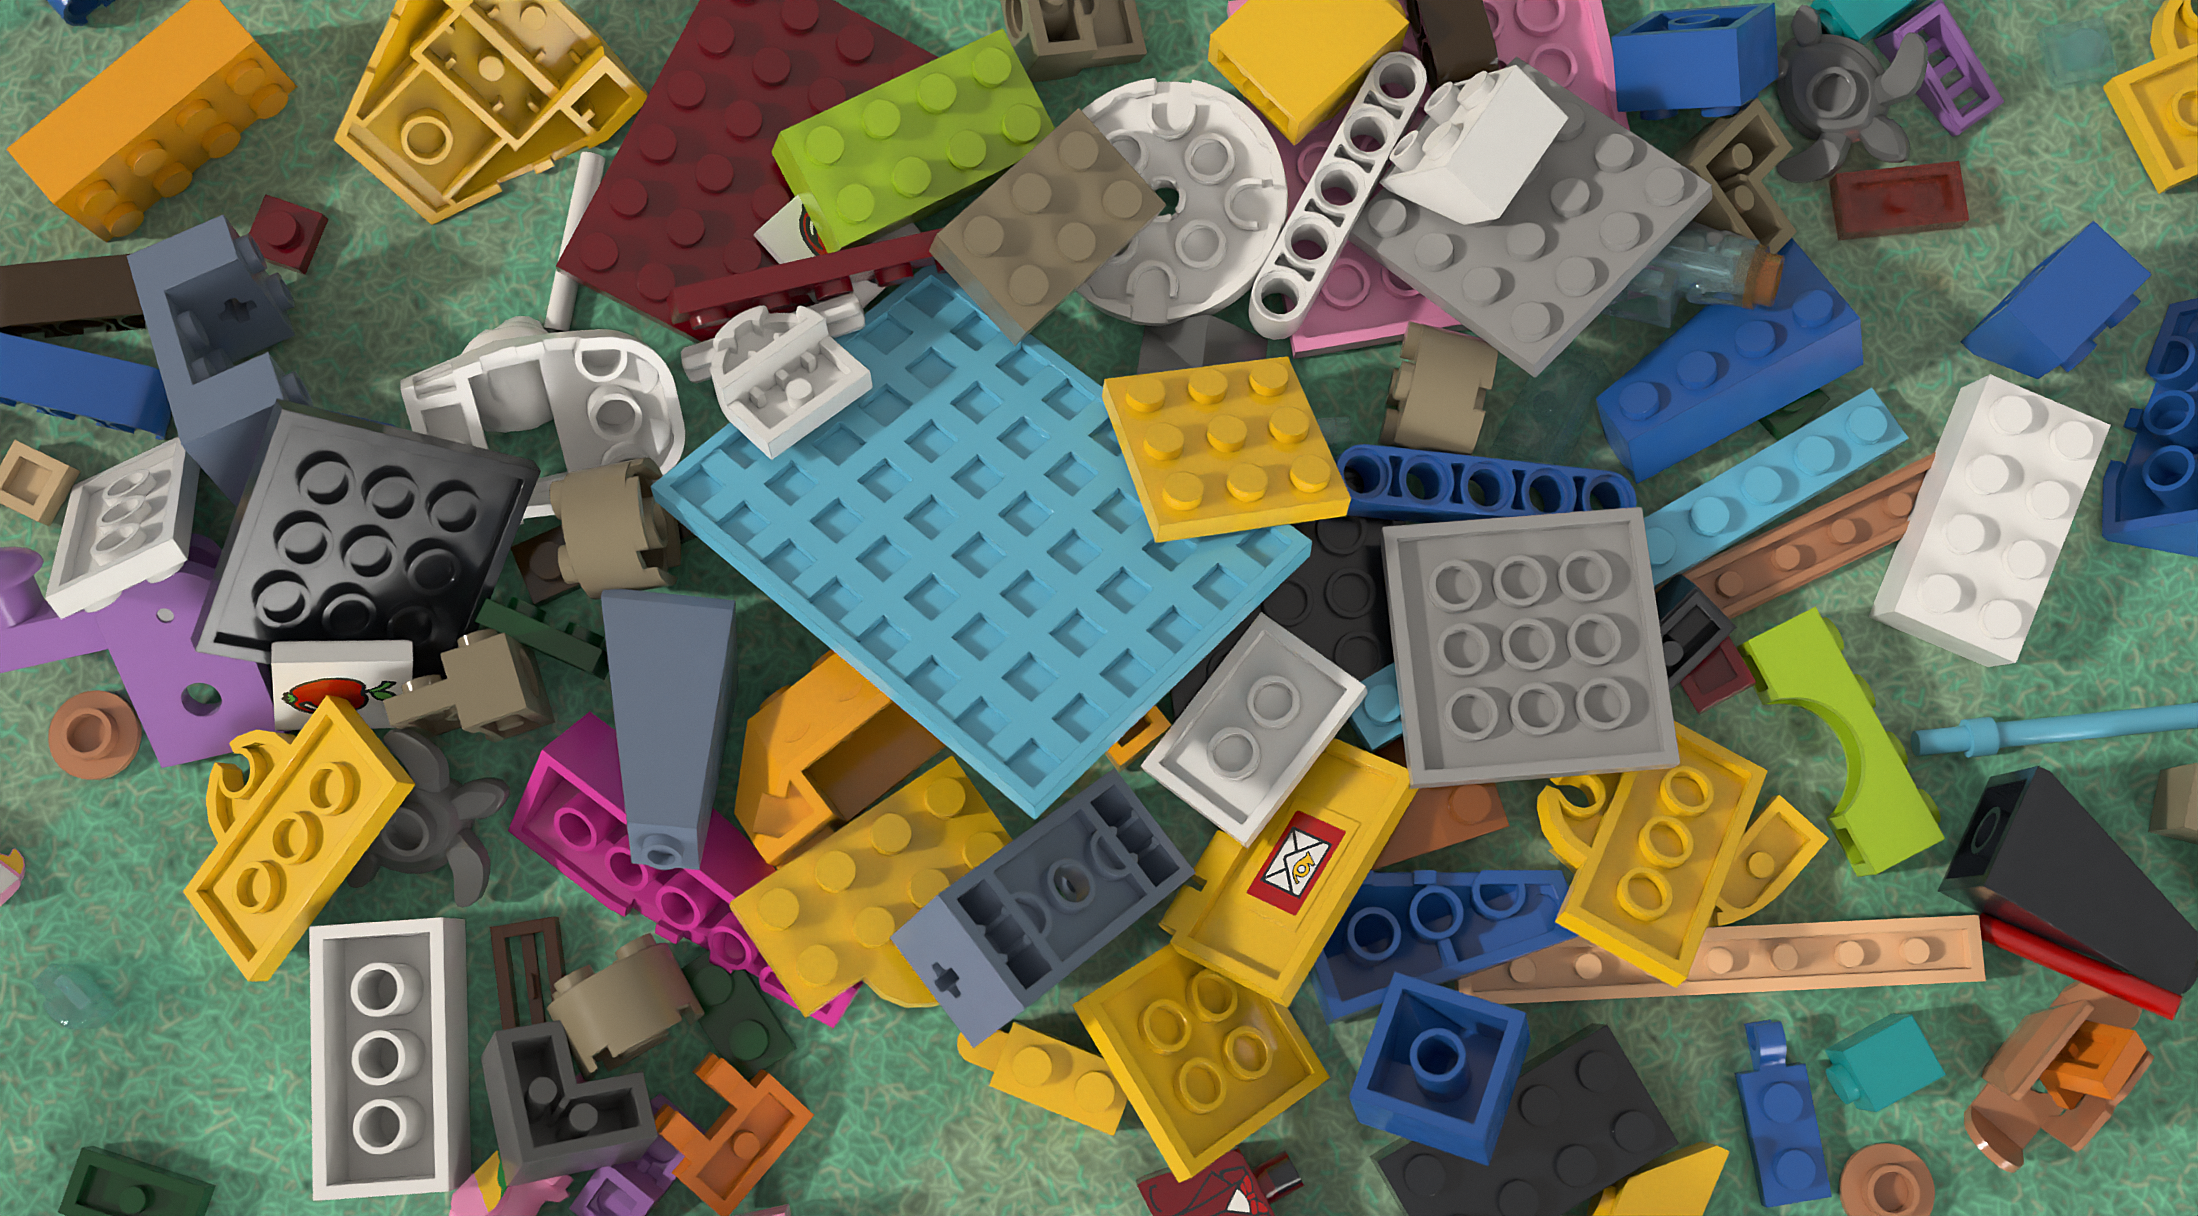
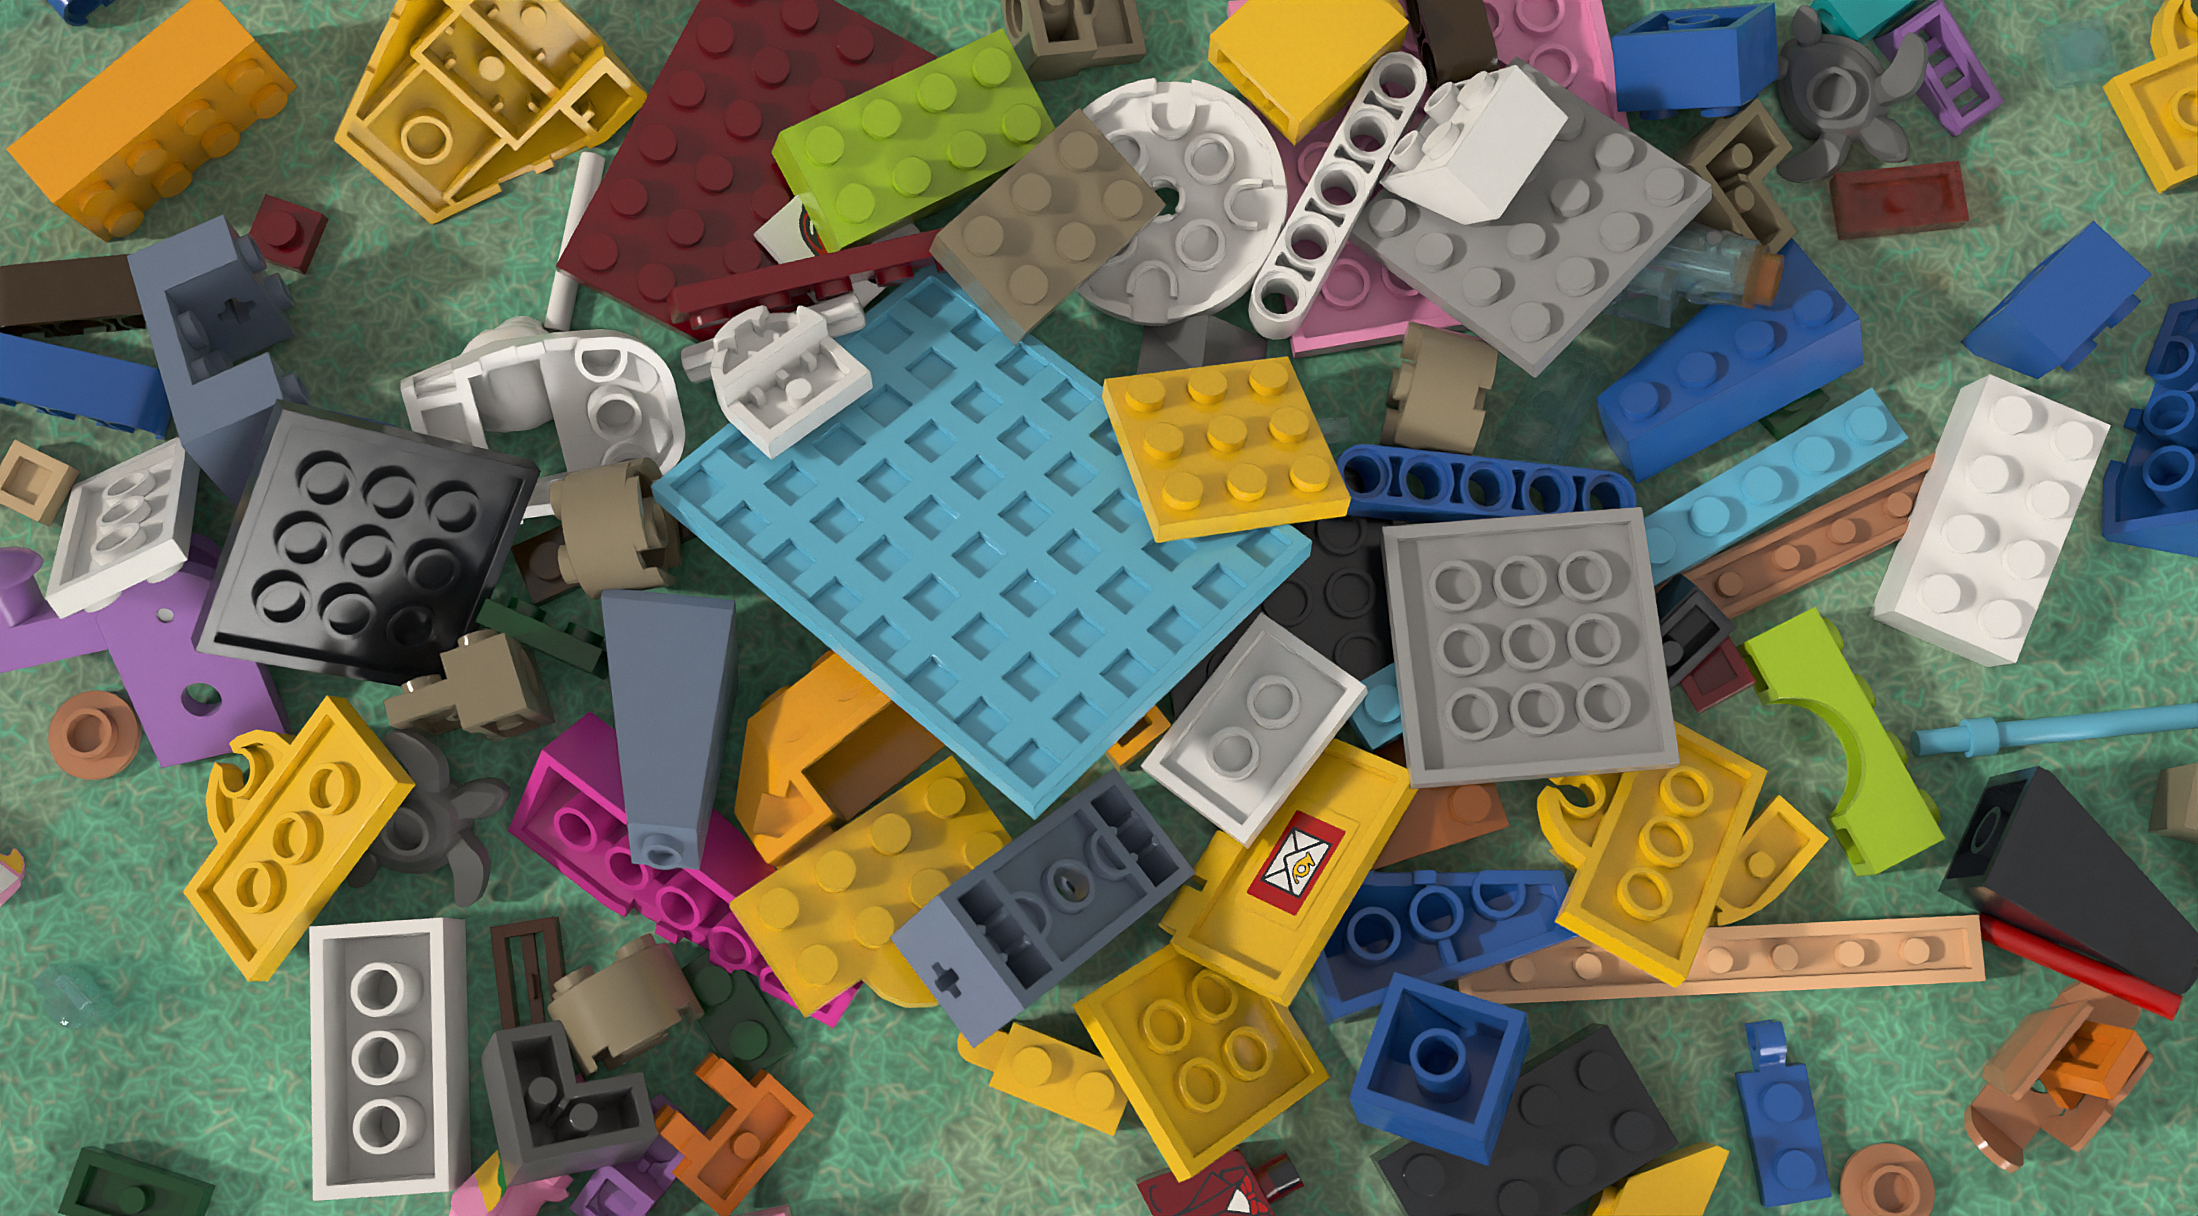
(350, 670): white tile -> none
(1882, 1063): teal brick -> none

